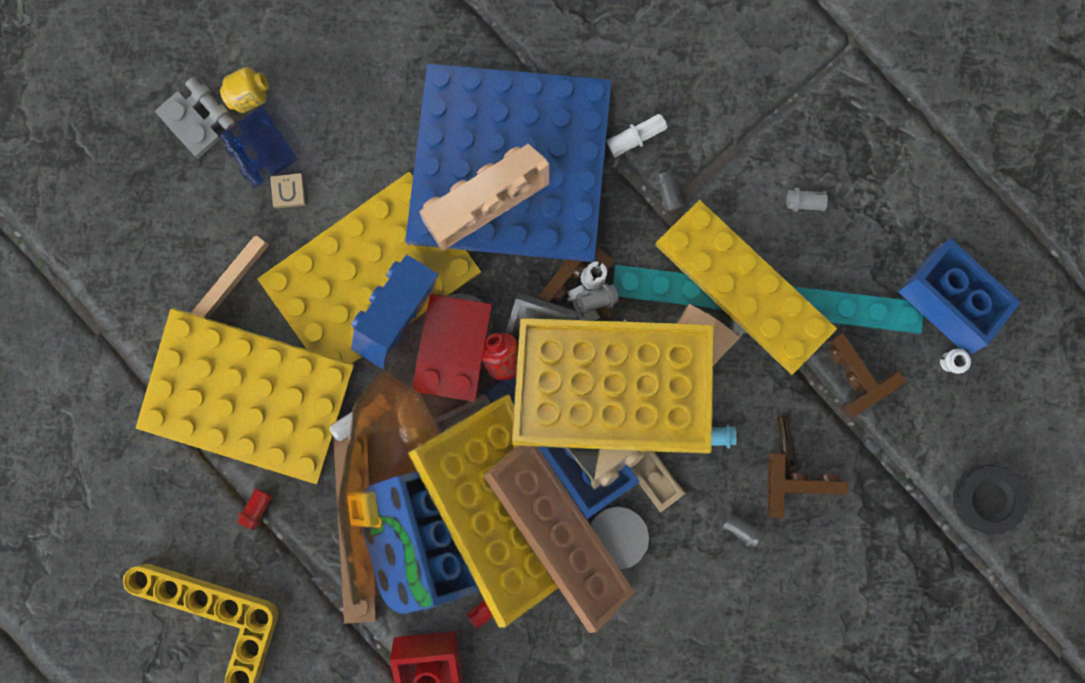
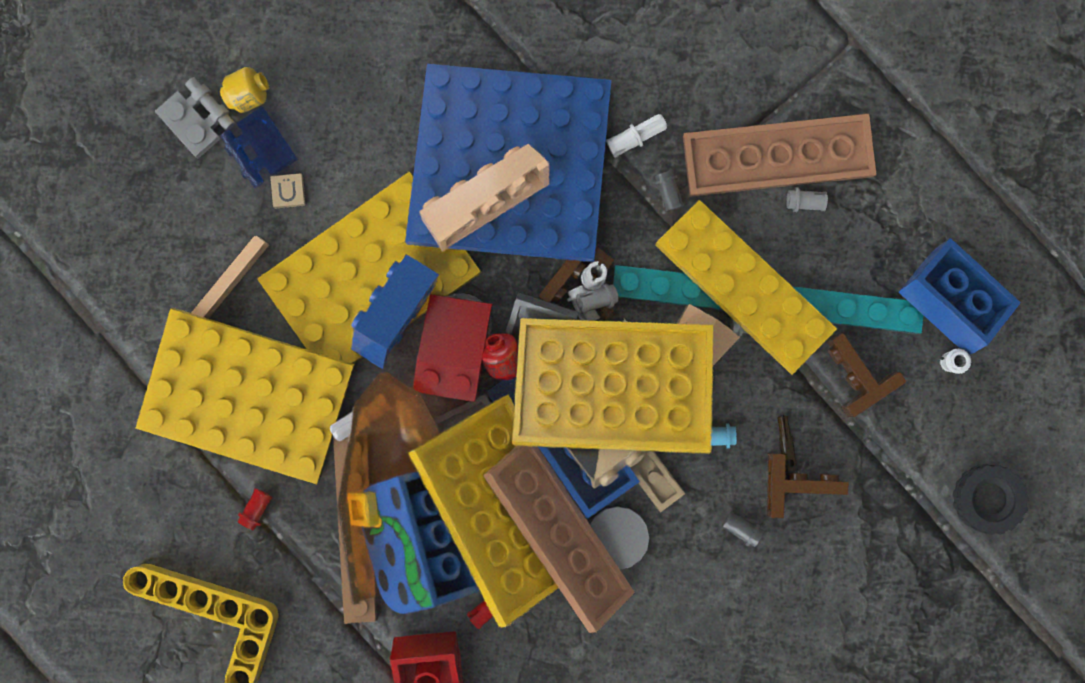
(779, 155): none -> nougat plate

